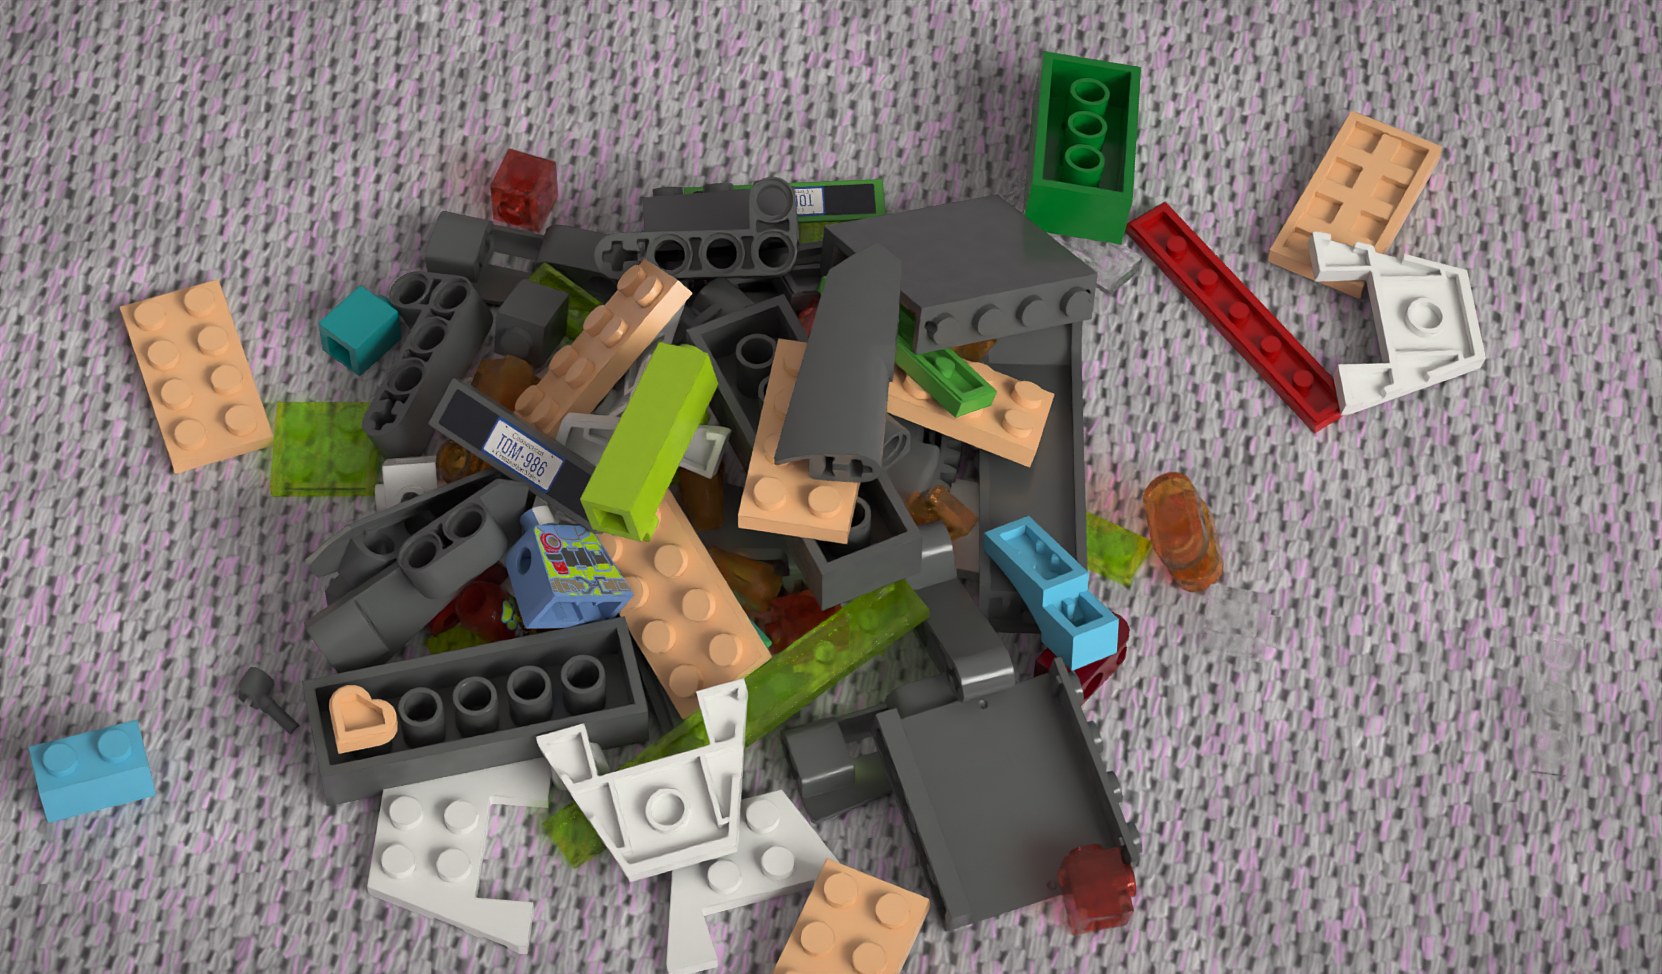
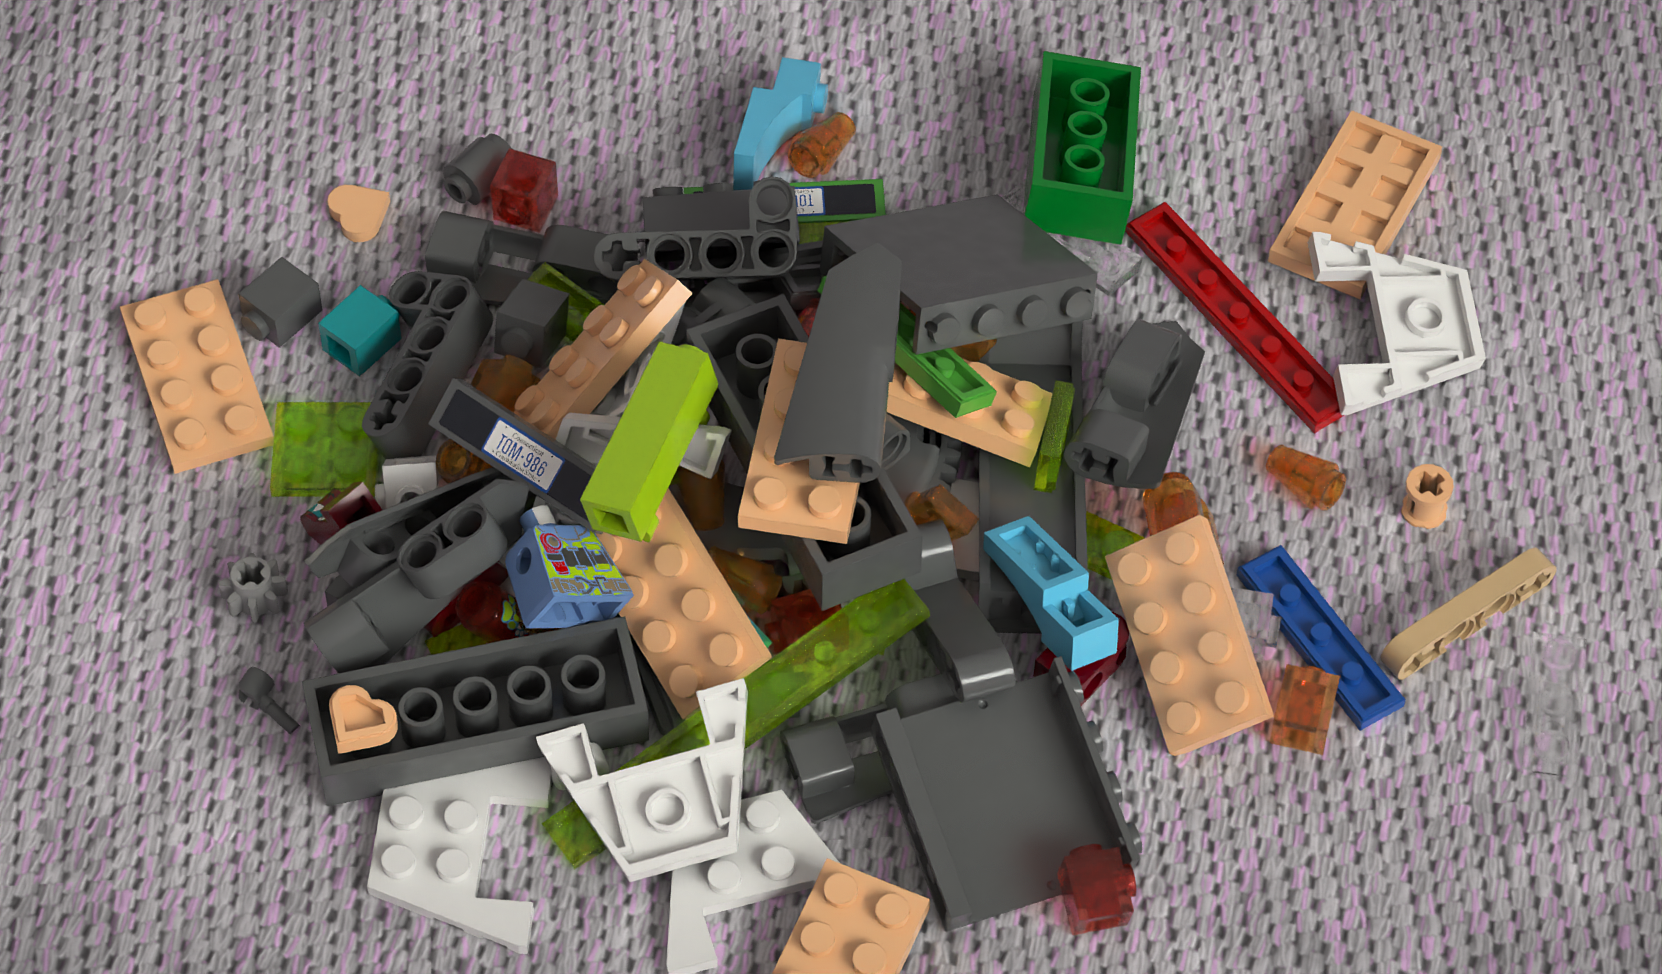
(92, 771): medium azure brick -> none
(253, 587): none -> light grey gear
(279, 303): none -> dark grey brick
(338, 510): none -> dark red leg
(358, 210): none -> light nougat tile
(474, 169): none -> dark grey brick
(777, 116): none -> medium azure slope
(820, 145): none -> clear orange cone
(1054, 437): none -> clear neon green tile
(1140, 408): none -> dark grey panel
(1189, 636): none -> light nougat plate
(1304, 708): none -> clear orange brick
(1307, 477): none -> clear orange cone
(1322, 637): none -> blue tile
(1427, 496): none -> light nougat bush
(1467, 612): none -> tan beam

